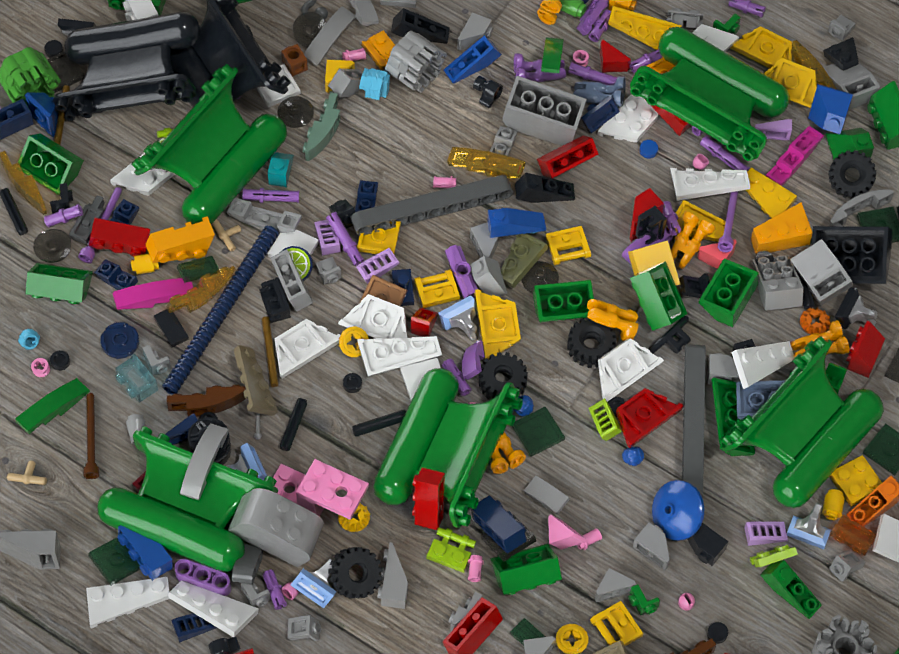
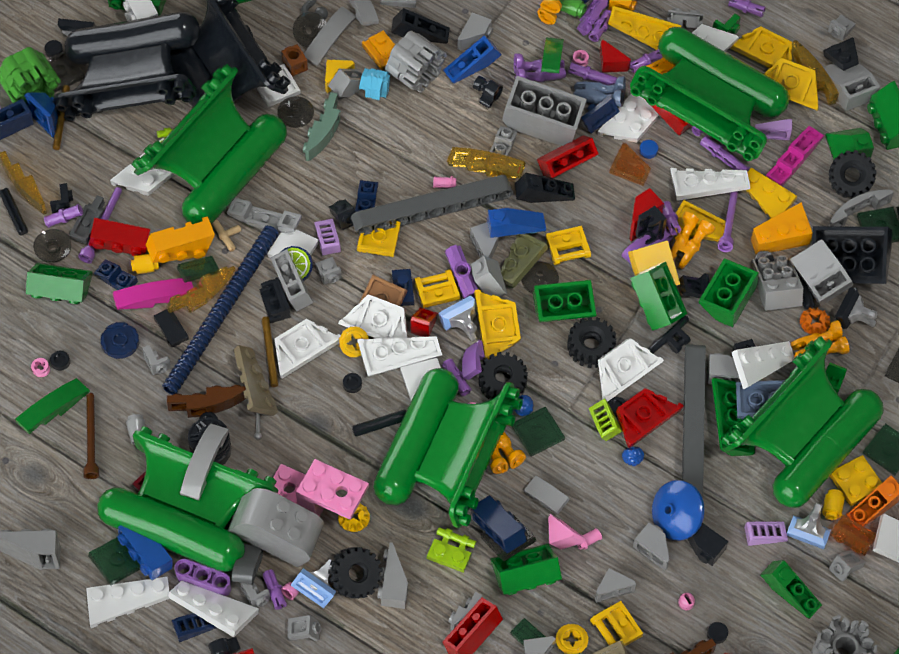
(27, 478): tan piece -> none
(29, 339): medium azure piece -> none
(49, 162): green slope -> none
(125, 212): dark blue slope -> none
(136, 378): clear light blue window -> none
(180, 432): dark blue slope -> none
(249, 460): light blue piece -> none
(280, 169): teal slope -> none
(280, 195): medium lavender pin -> none
(293, 424): black axle -> none
(345, 239): medium lavender pin -> none
(354, 55): bright pink pin -> none
(364, 266): lavender slope -> none
(429, 498): red brick -> none
(475, 568): bright pink pin -> none
(613, 317): light orange piece -> none
(630, 166): none -> clear orange wing
(639, 601): green bracket -> none
(700, 161): bright pink hinge -> none
(713, 256): coral slope -> none
(772, 556): lime plate -> none
(830, 108): blue slope -> none
(865, 350): red slope -> none

